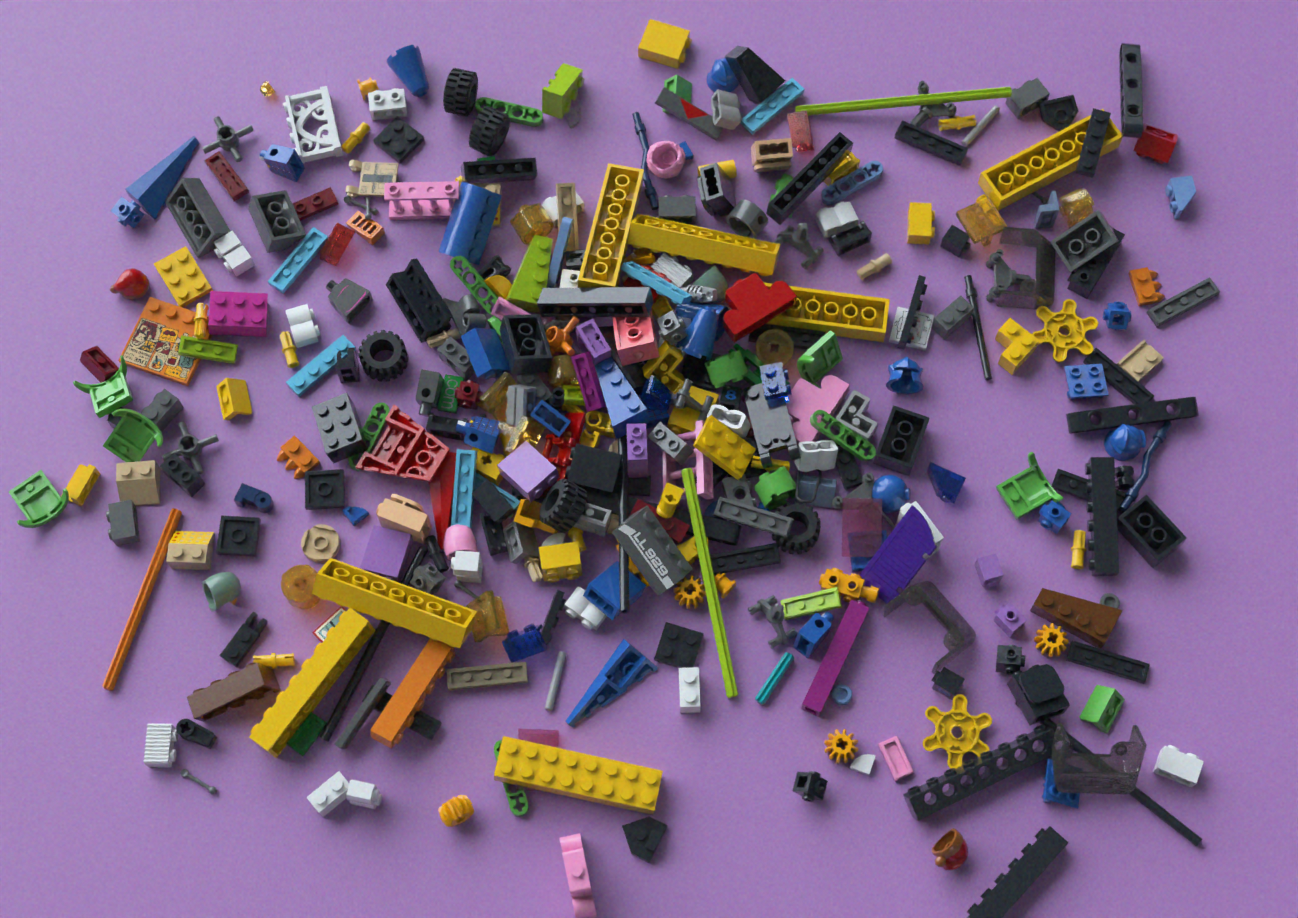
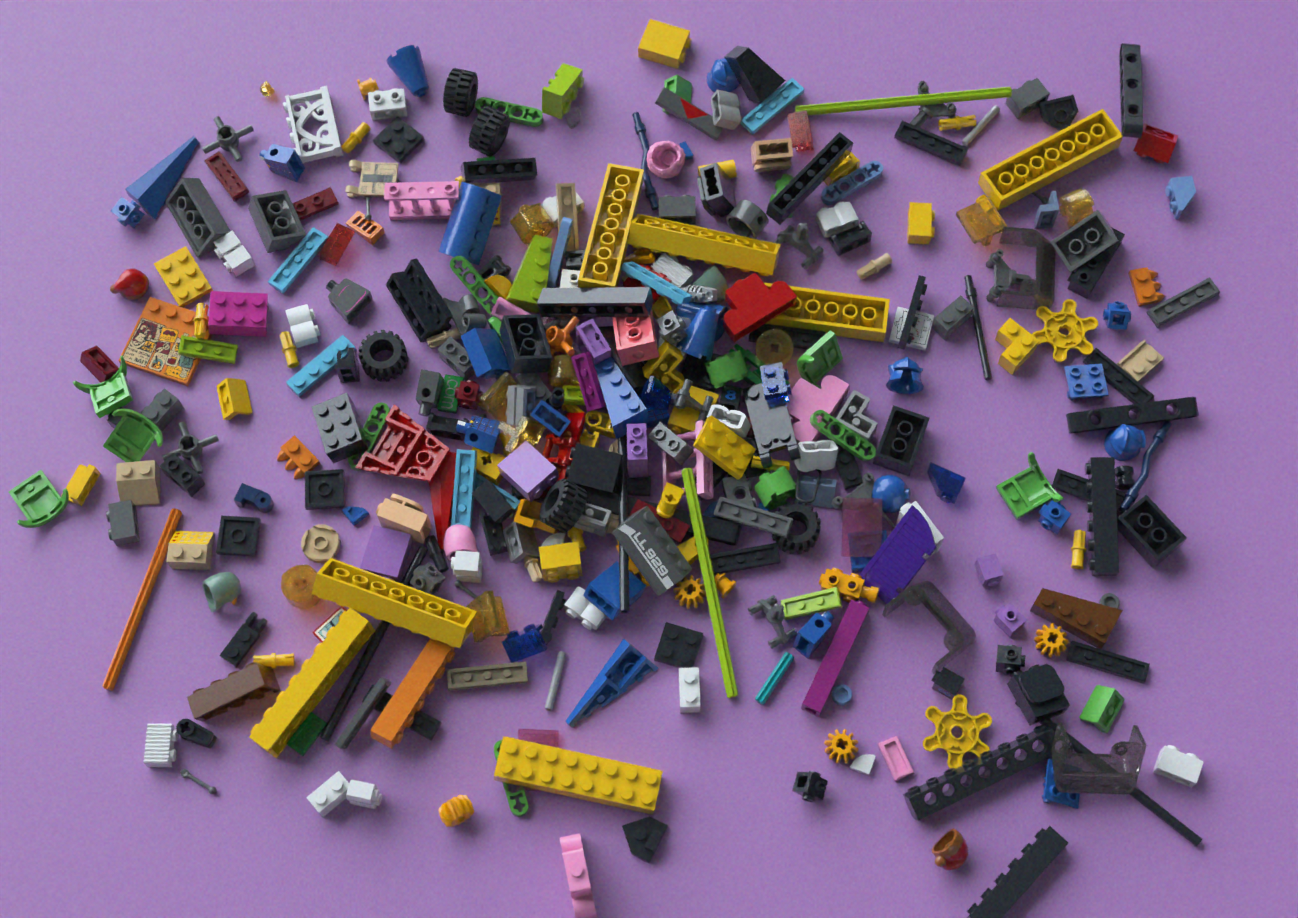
(347, 199): dark grey hinge -> none
(955, 241): black brick -> none
(1093, 143): black plate -> none

